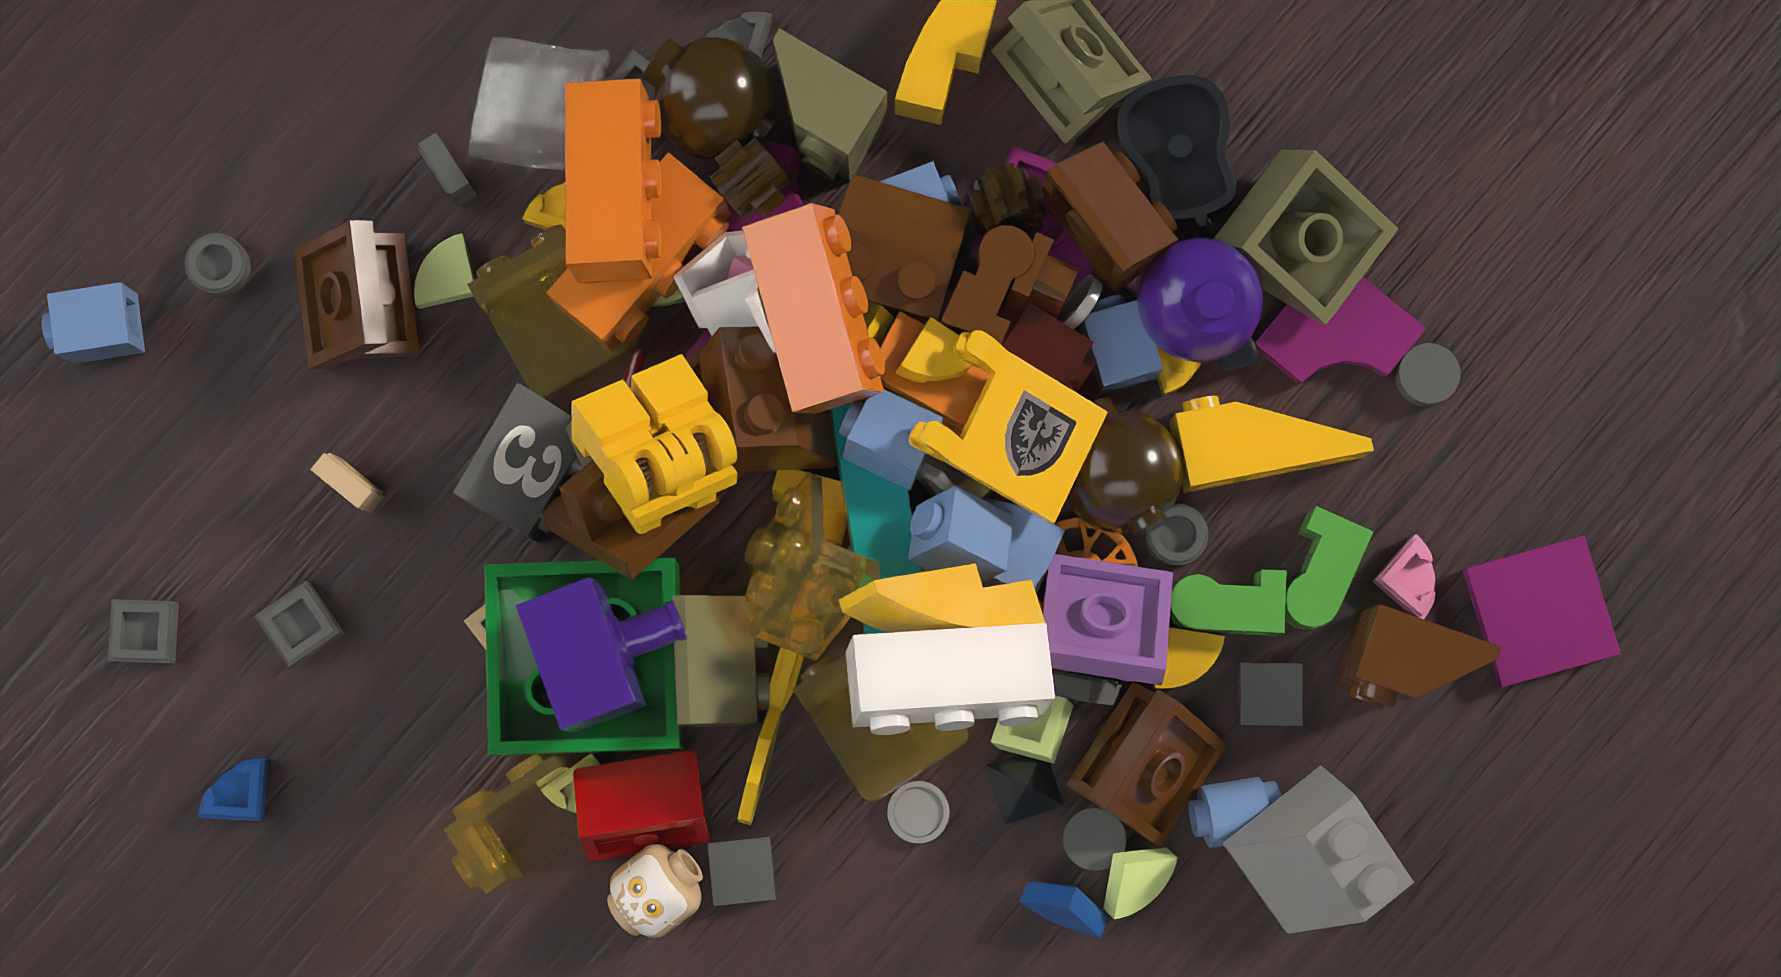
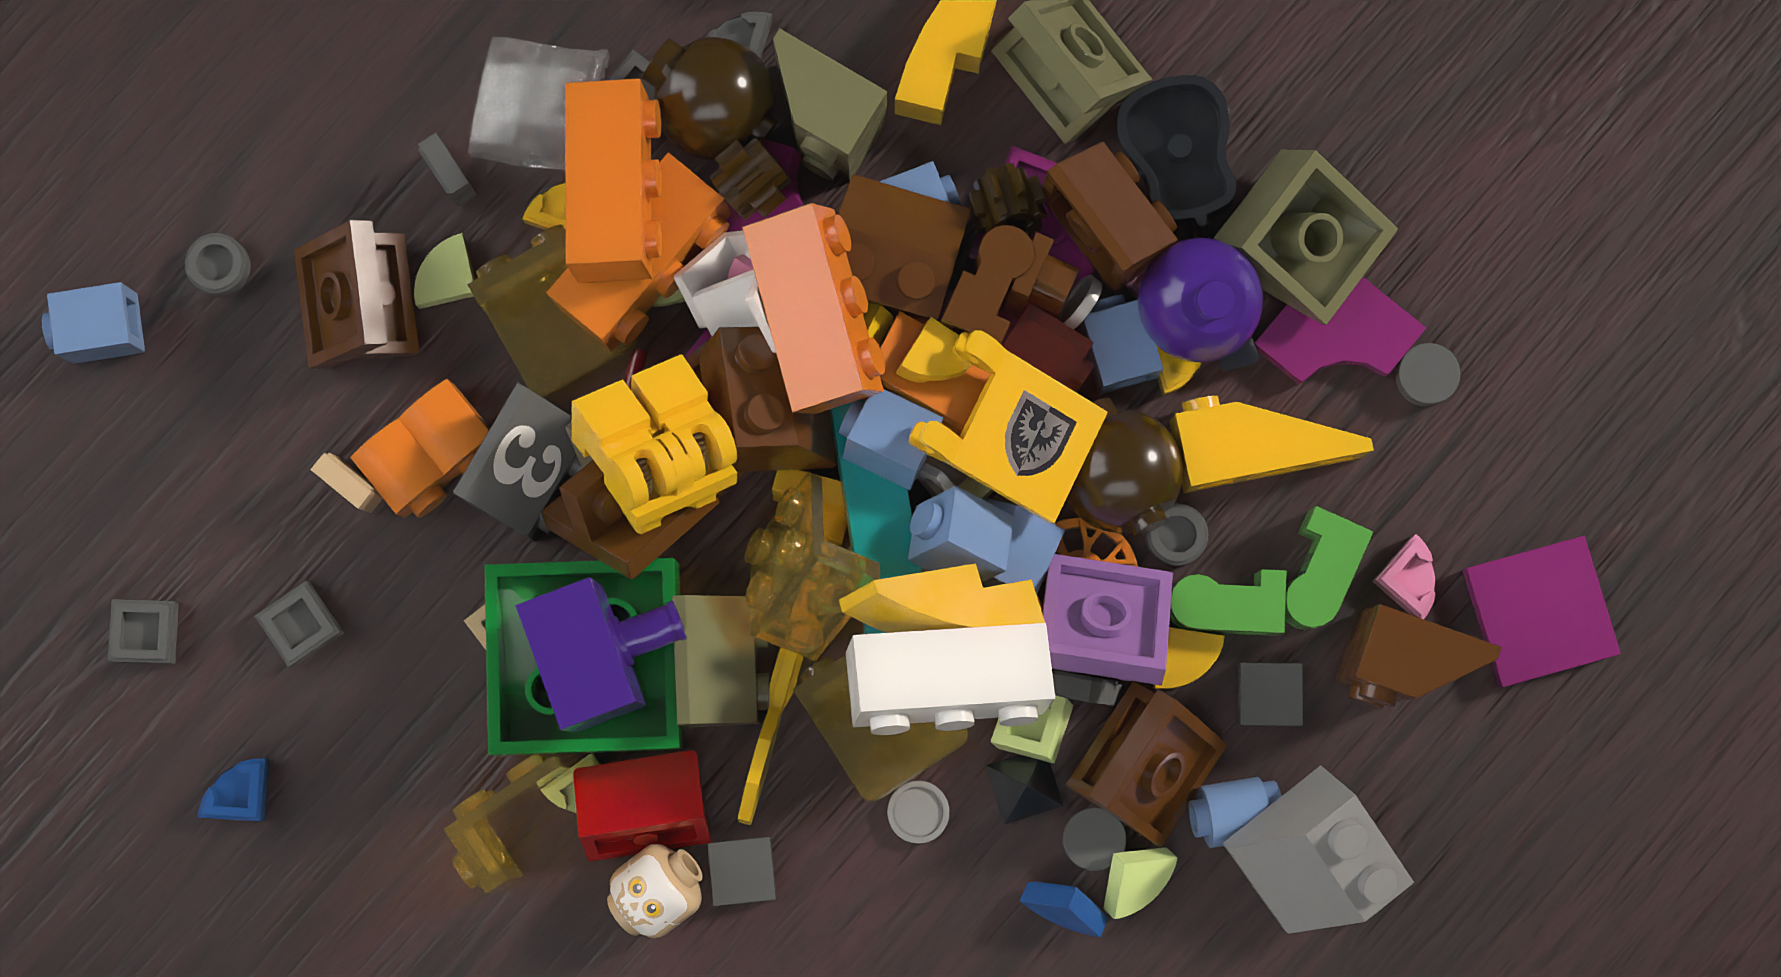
(423, 450): none -> orange brick

